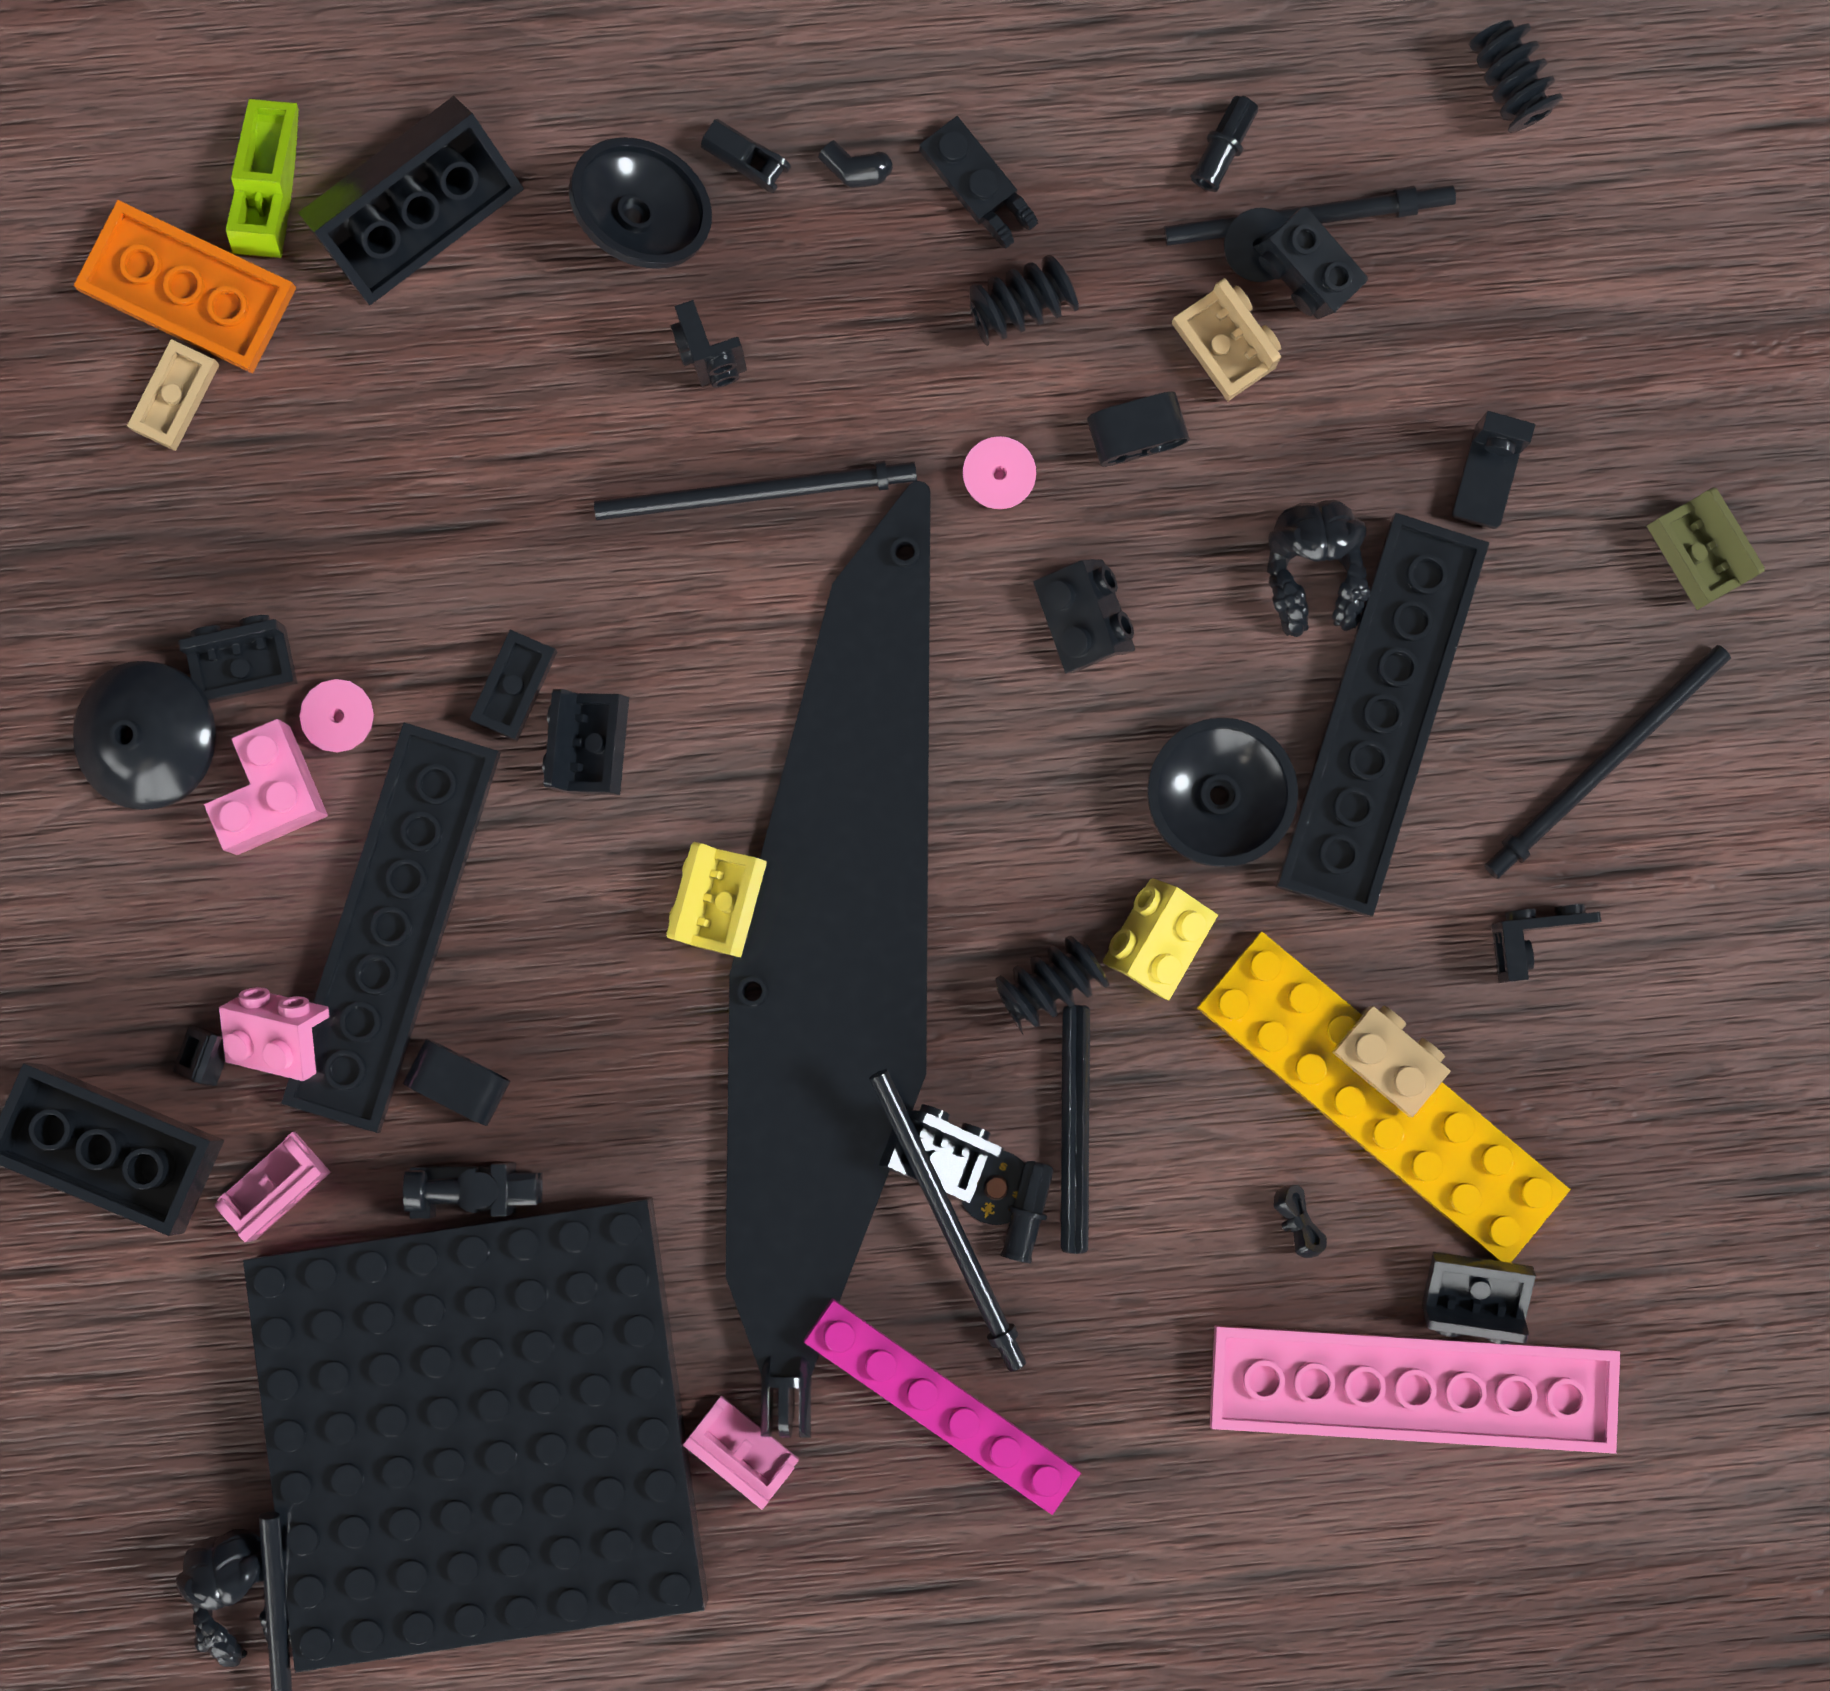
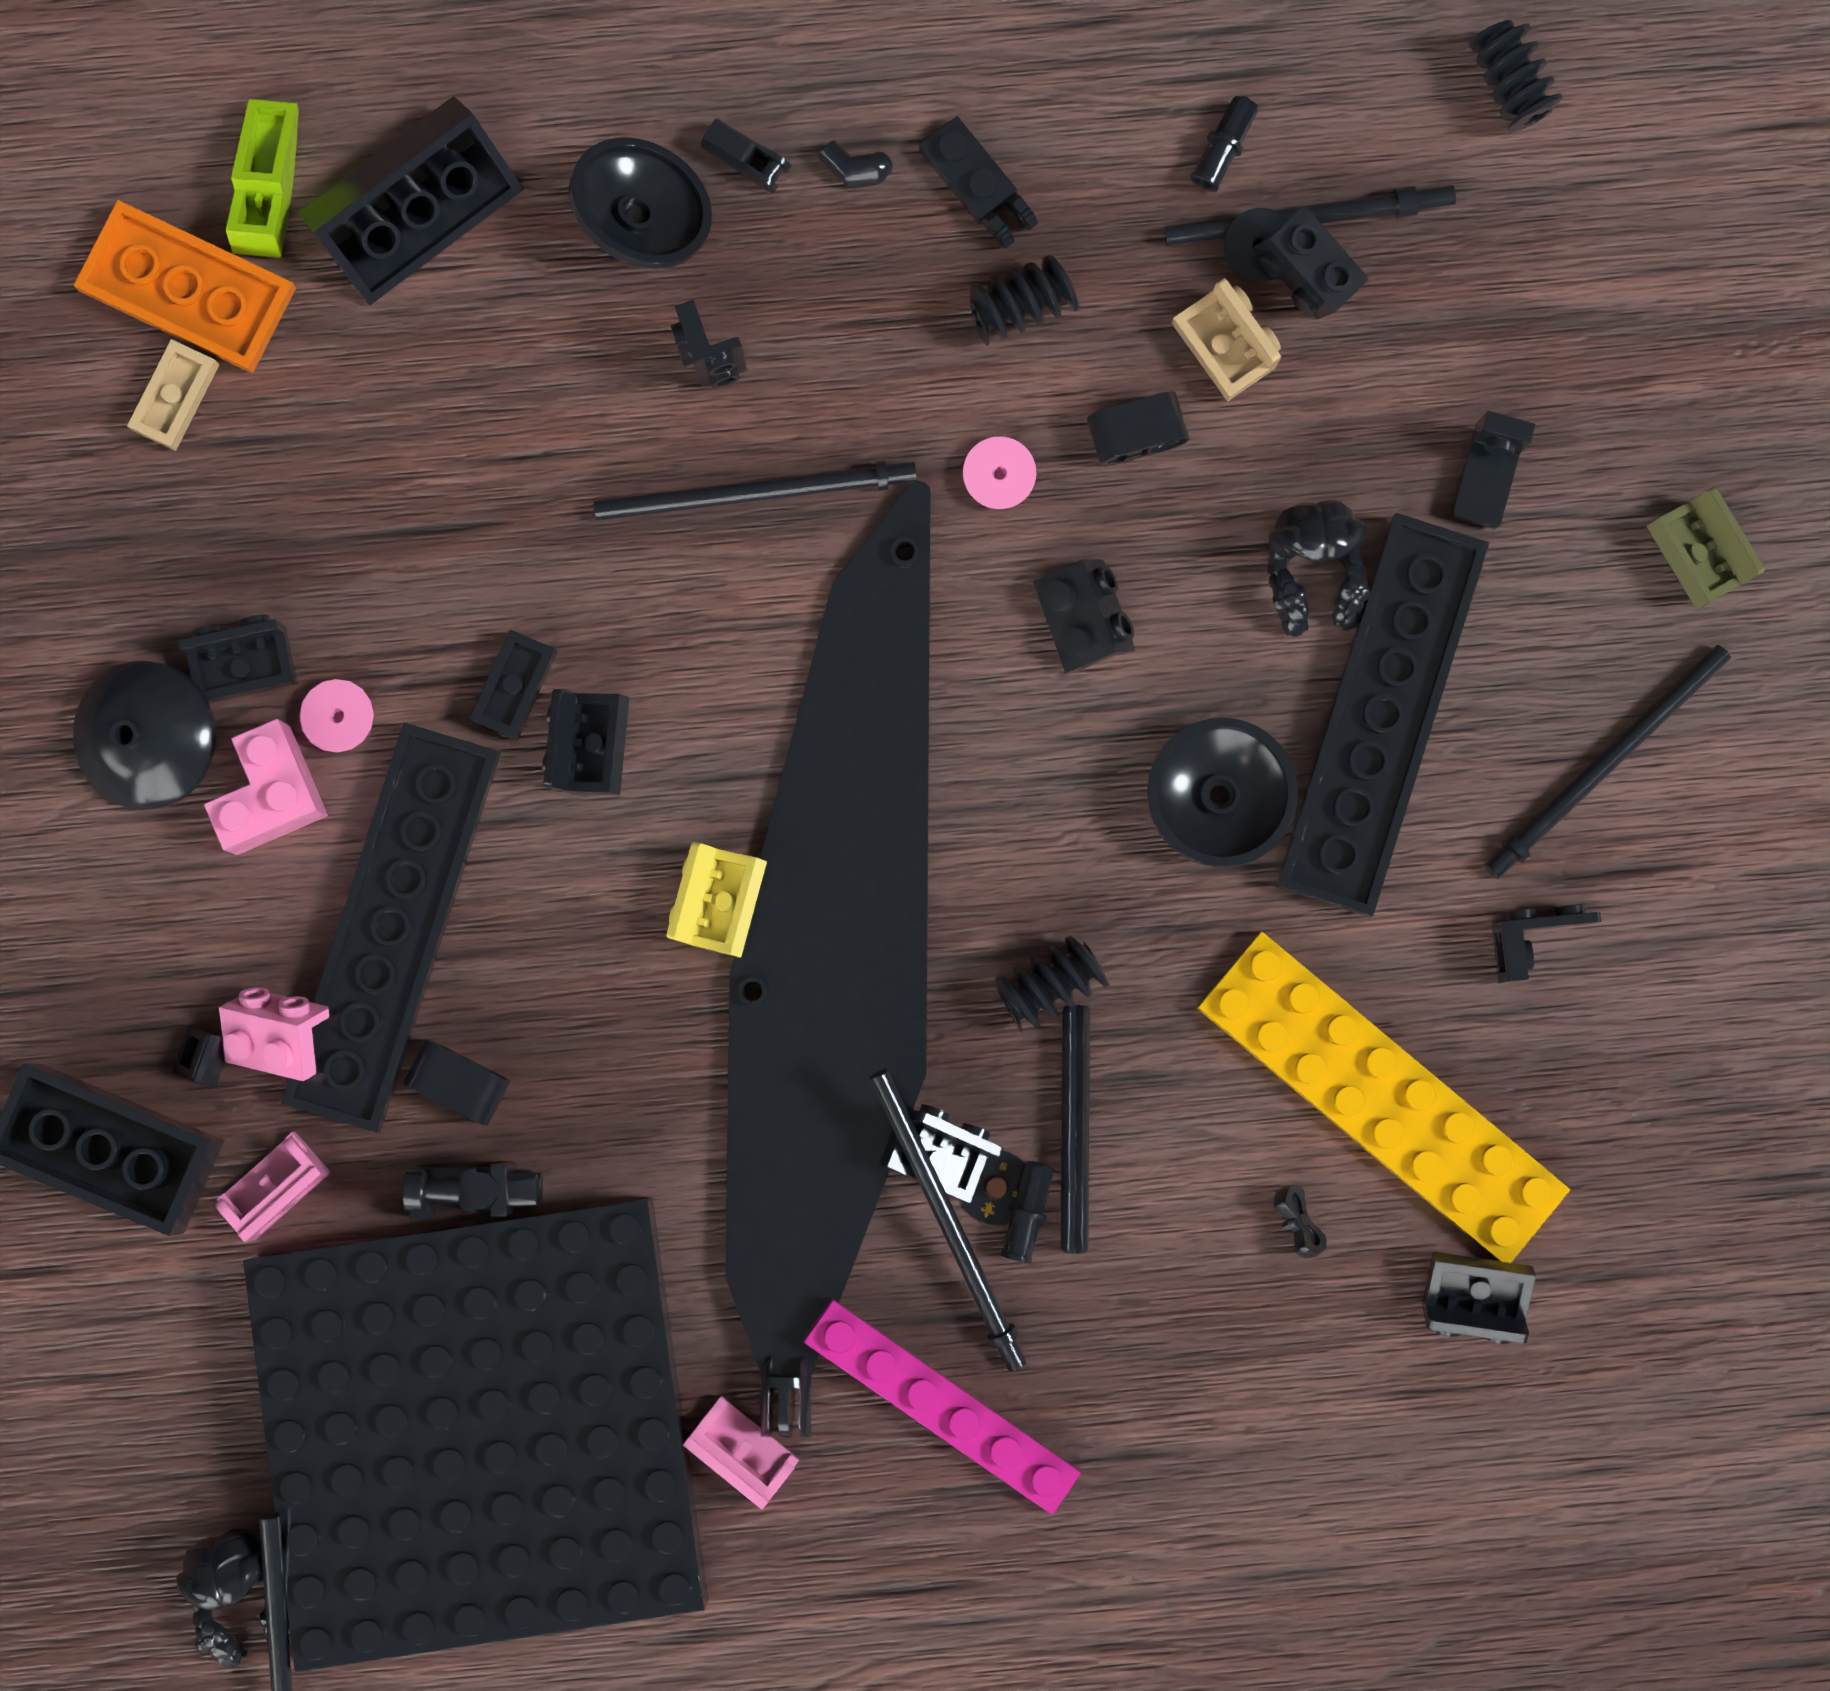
(1160, 937): light yellow bracket -> none
(1392, 1060): tan bracket -> none
(1415, 1389): bright pink plate -> none

